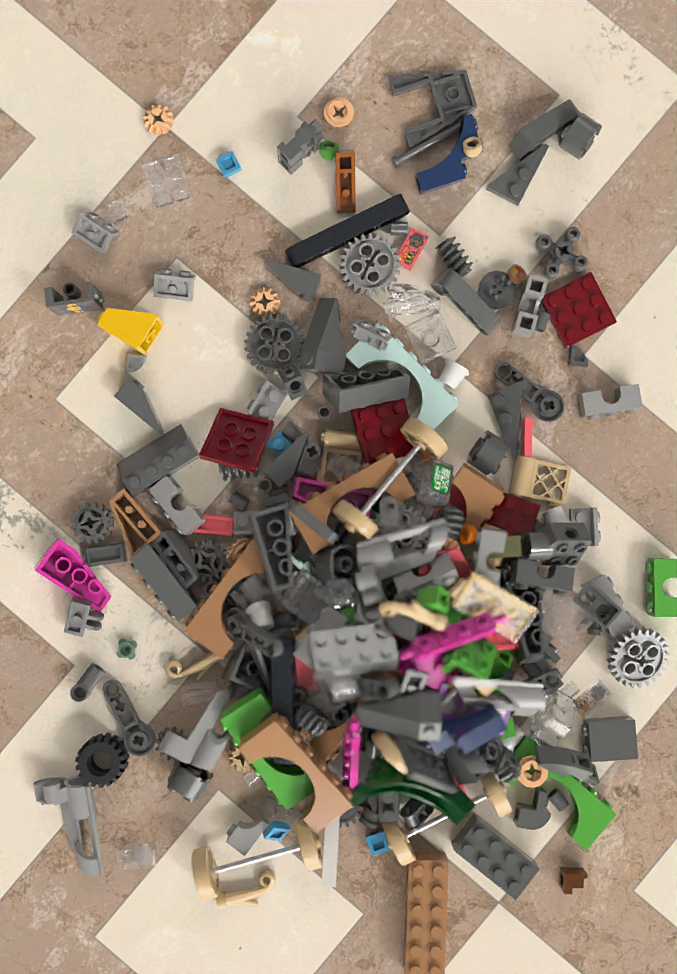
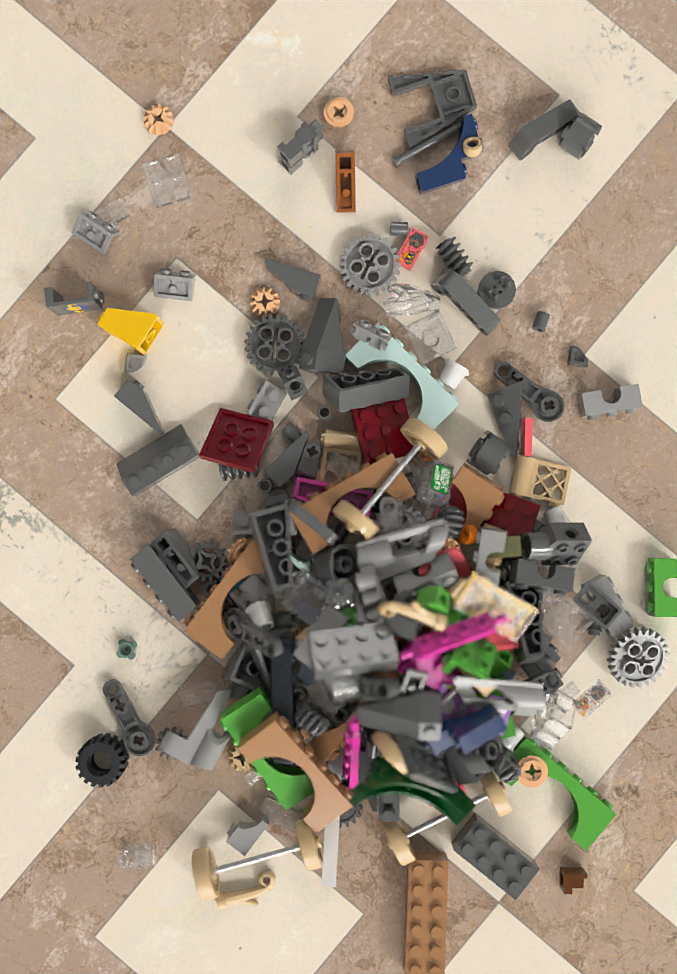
(68, 287): dark grey hinge -> none
(69, 571): dark pink wedge -> none
(76, 804): light grey panel -> none
(78, 617): hinge -> none
(87, 682): dark grey piece -> none
(90, 515): dark grey gear -> none
(105, 554): dark grey tile -> none
(135, 521): medium nougat wedge -> none
(166, 493): light grey arch -> none
(189, 780): dark grey brick -> none
(200, 666): tan plant -> none
(217, 525): coral tile -> none
(228, 164): dark azure plate -> none
(239, 500): dark grey hinge -> none
(276, 831): dark azure plate -> none
(278, 444): dark azure plate -> none
(305, 676): coral tile -> none
(326, 153): bright green piece -> none
(345, 231): black beam -> none
(369, 817): dark grey wheel -> none
(377, 842): dark azure plate -> none
(415, 812): dark grey piece -> none
(516, 180): dark grey wing -> none
(516, 274): medium nougat tile -> none
(526, 313): light grey arch -> none
(535, 815): dark grey brick -> none
(555, 249): dark grey gear -> none
(558, 800): dark grey hinge -> none
(566, 762): dark grey slope -> none
(578, 310): dark red plate -> none
(591, 518): light grey bracket -> none
(610, 738): dark grey brick -> none

